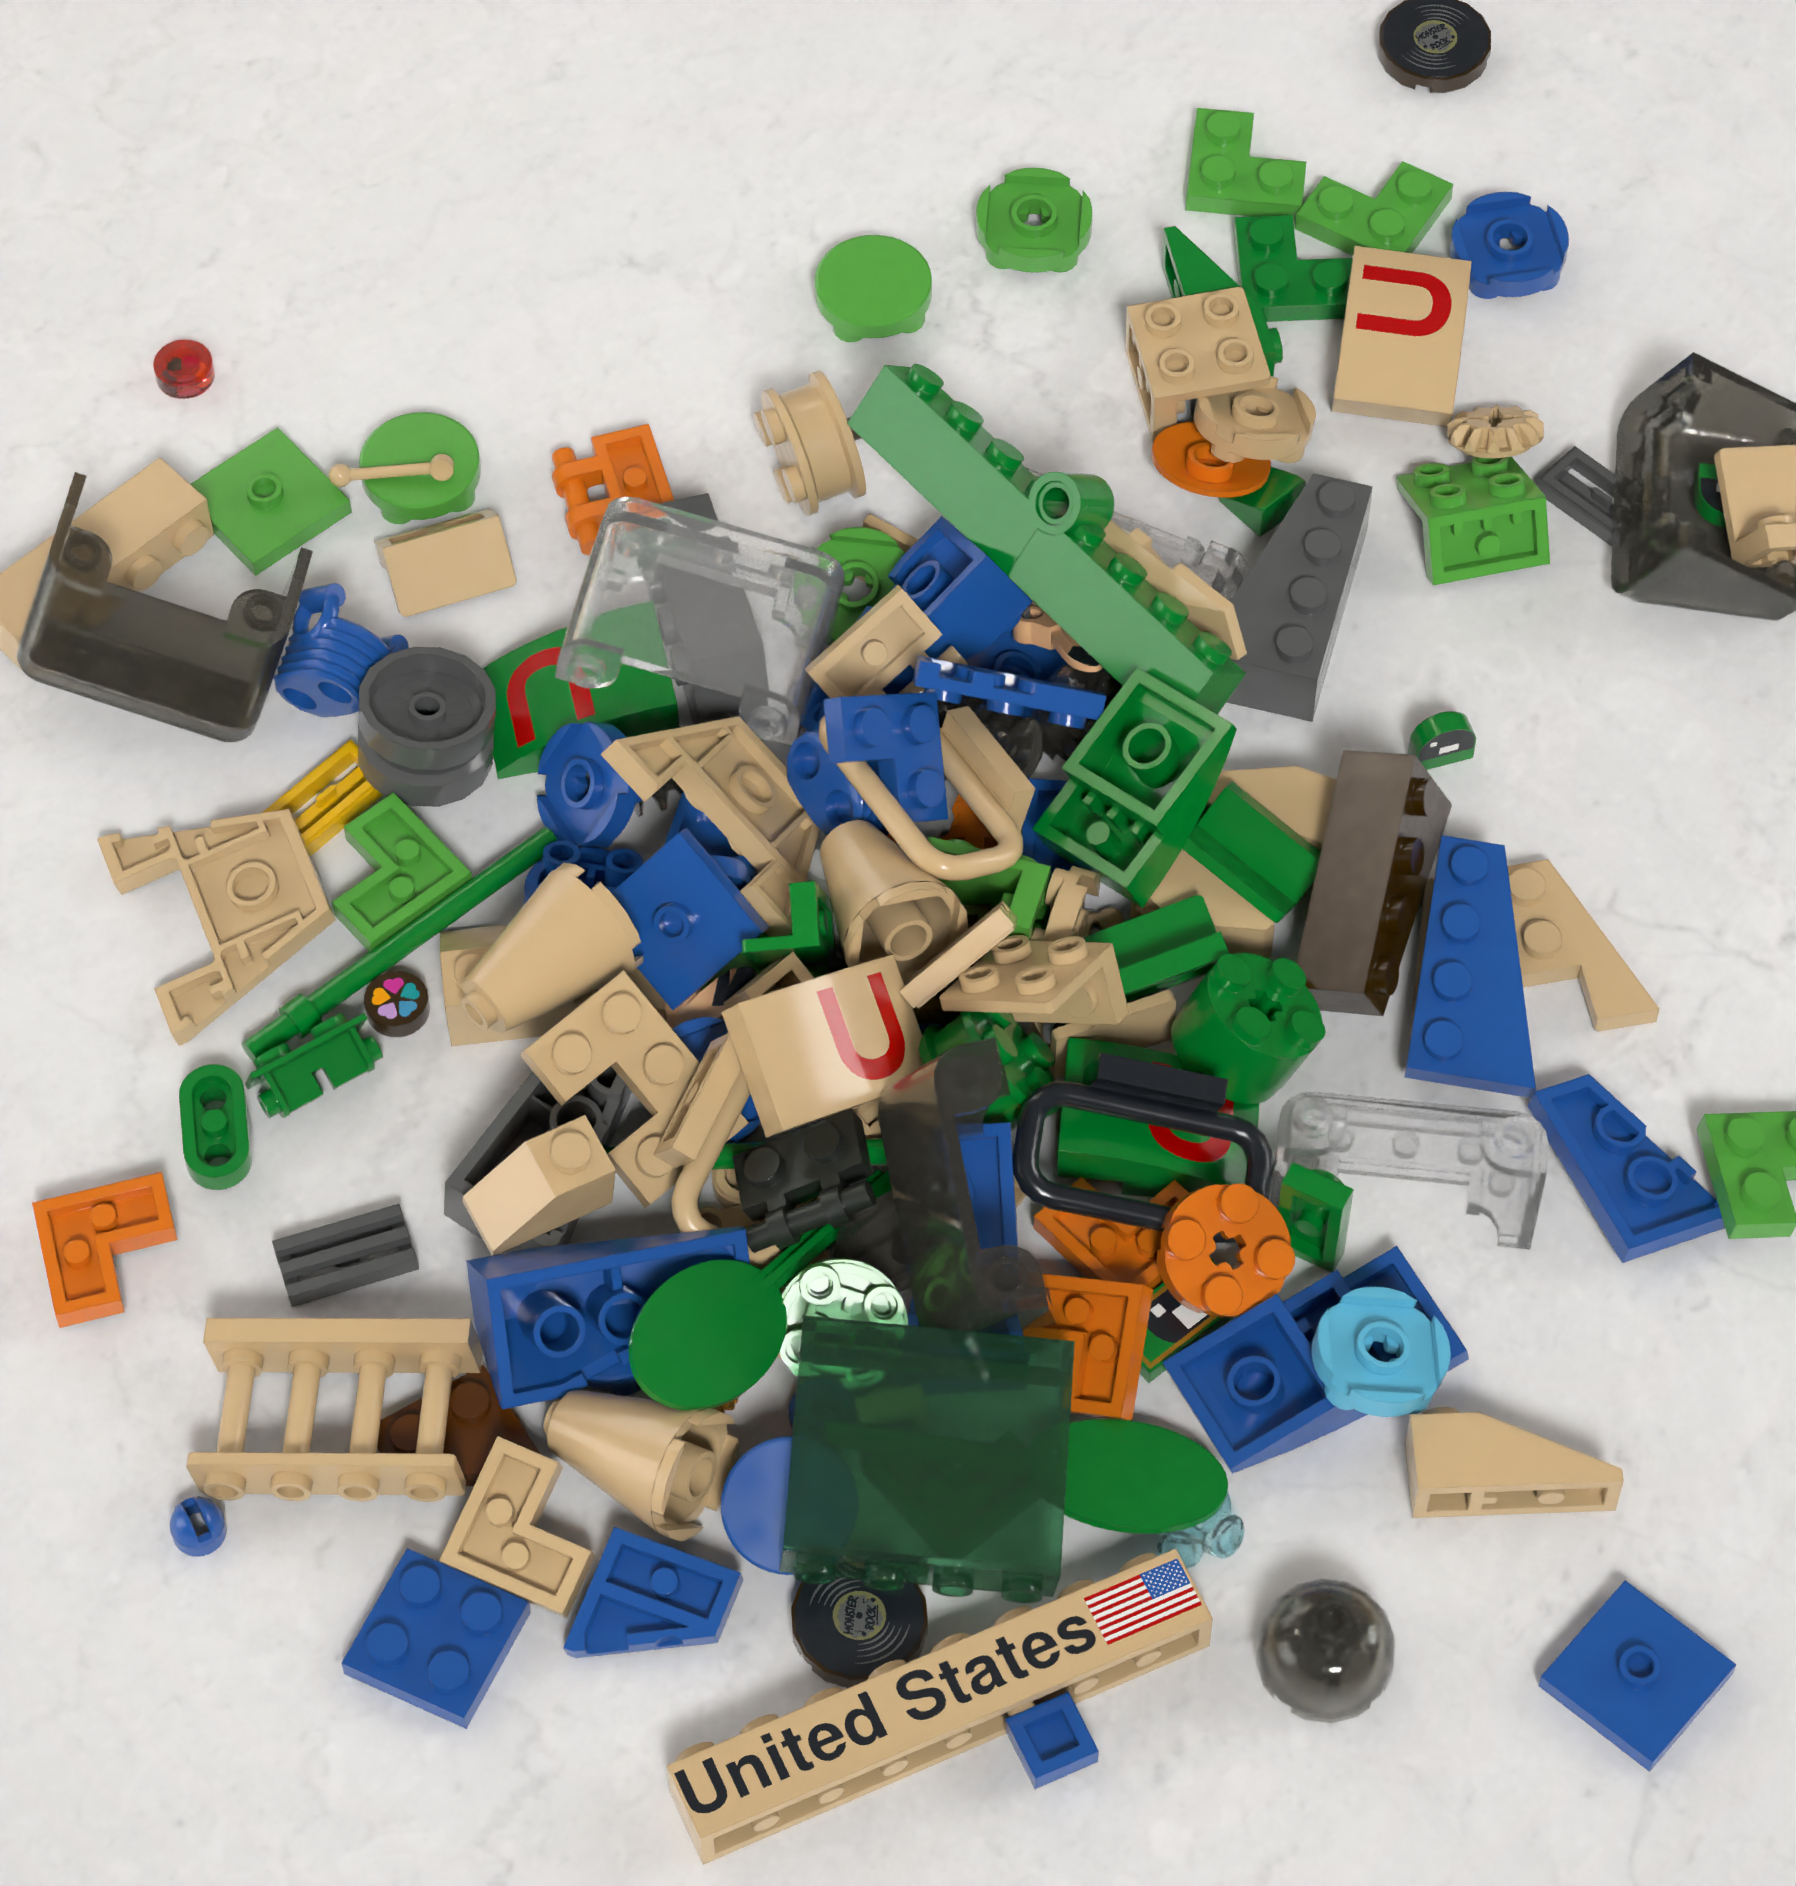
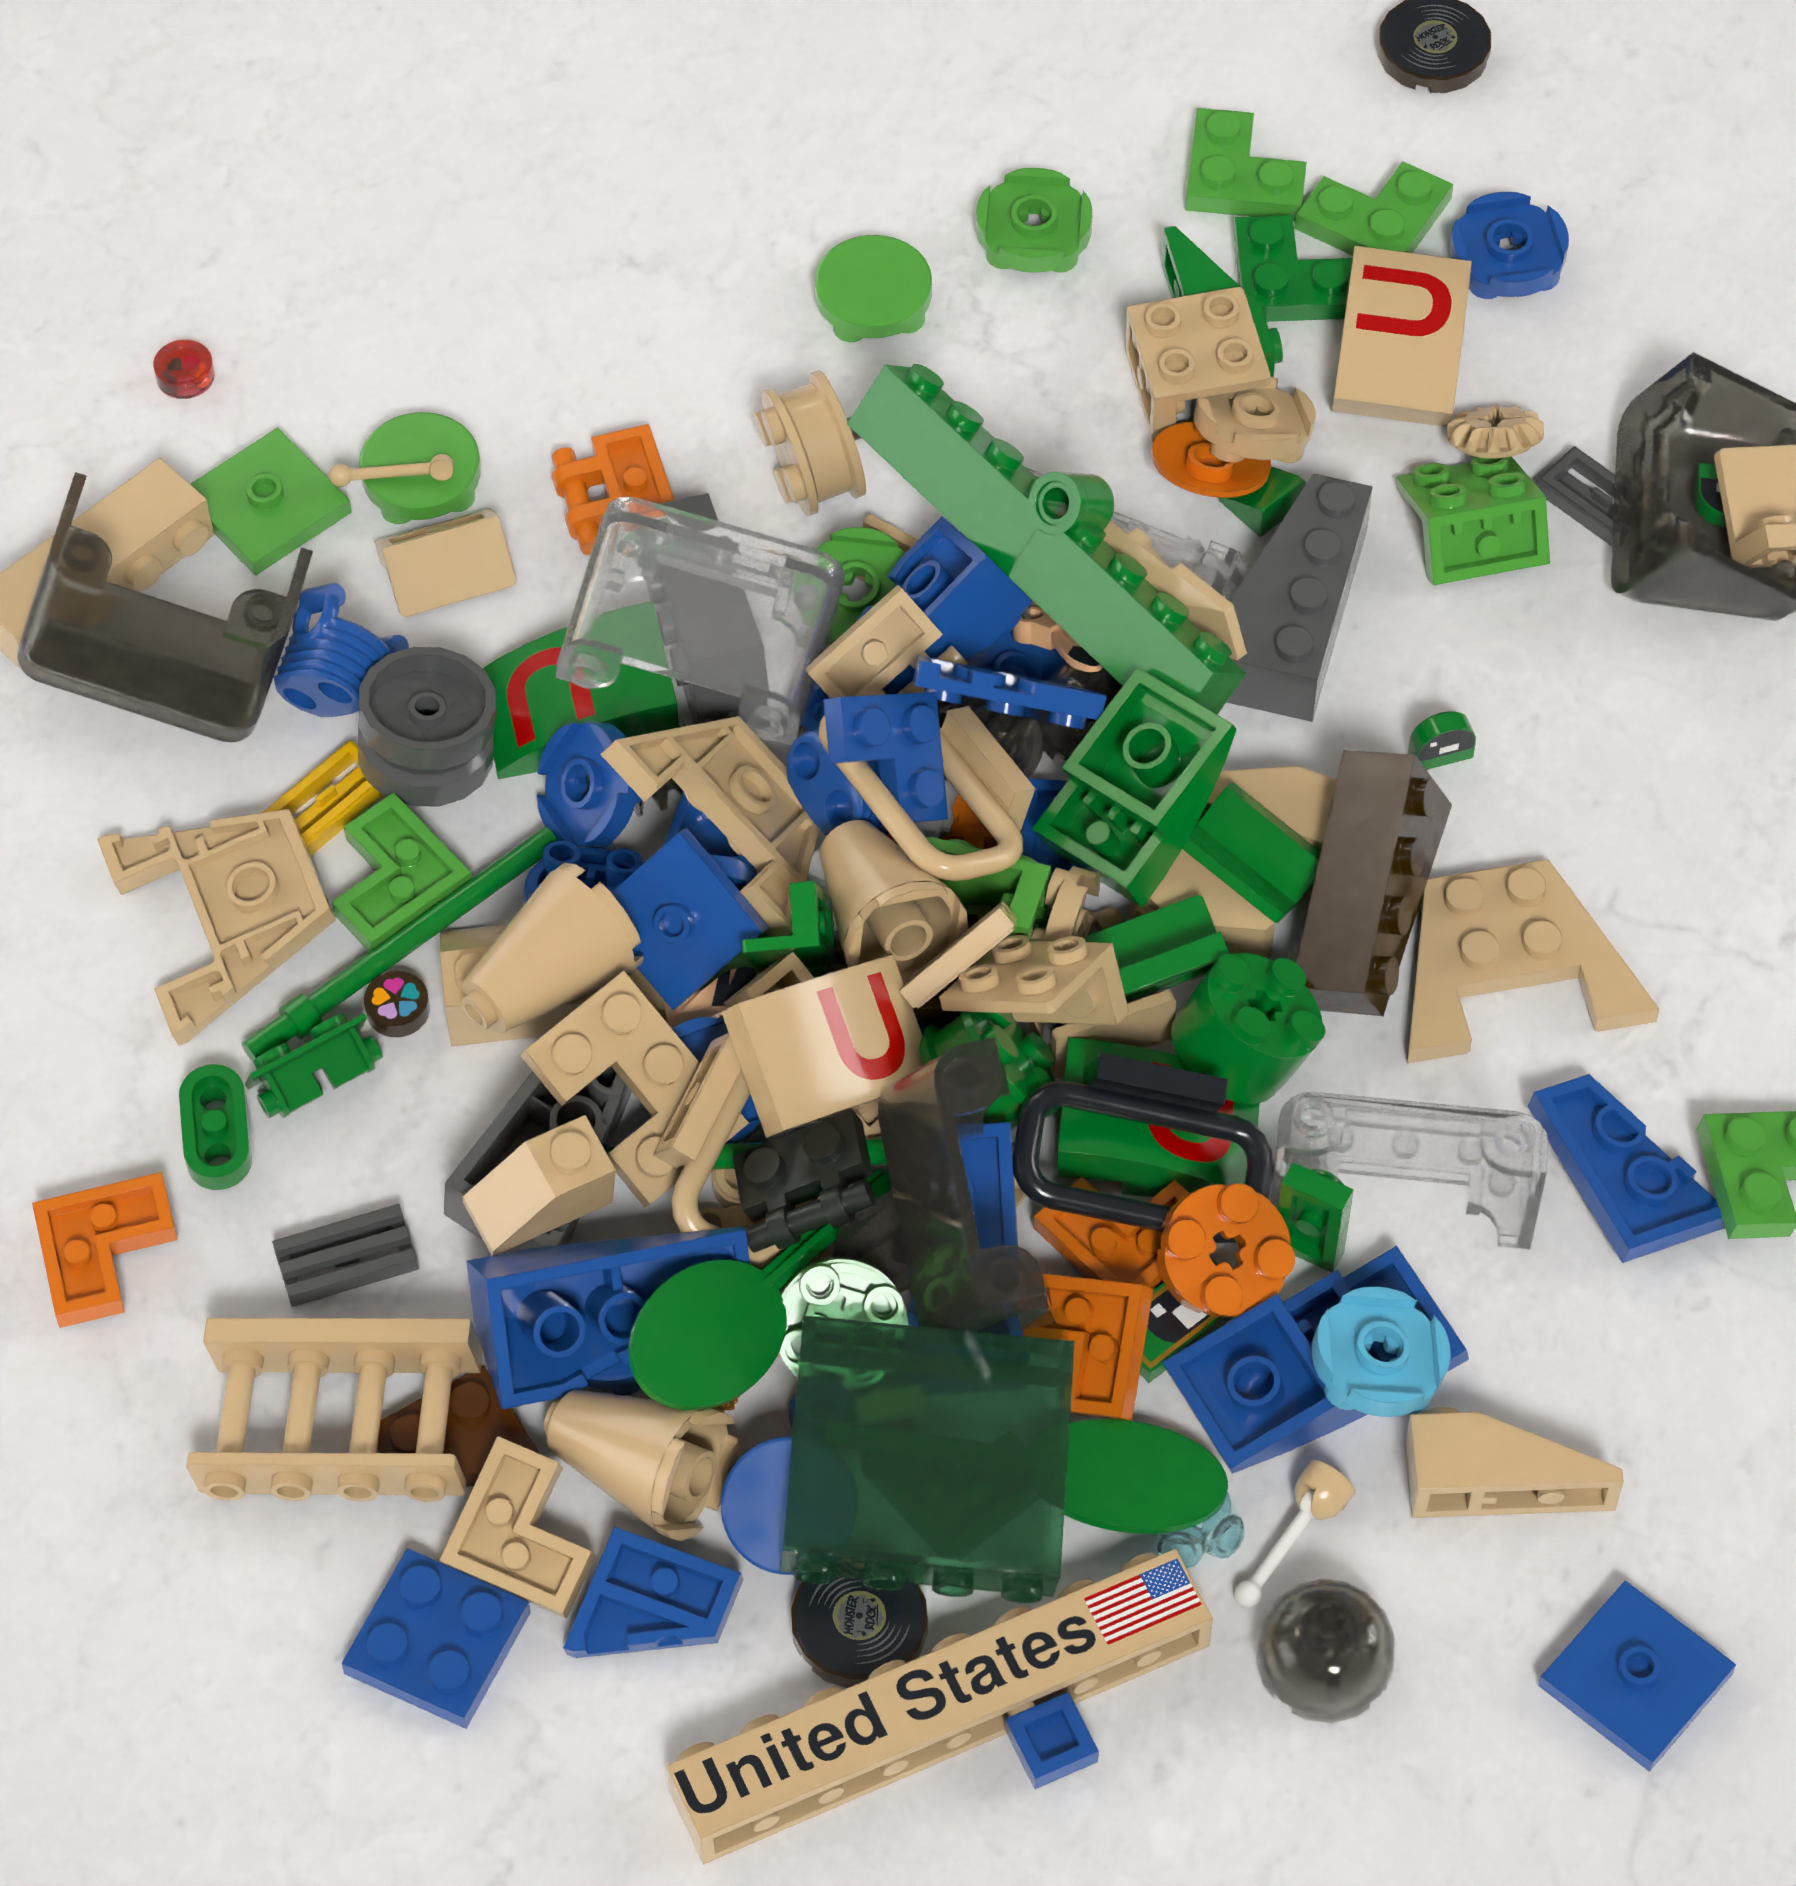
(184, 1533): blue hinge -> none
(1319, 1495): none -> hinge
(1470, 984): blue wing -> none

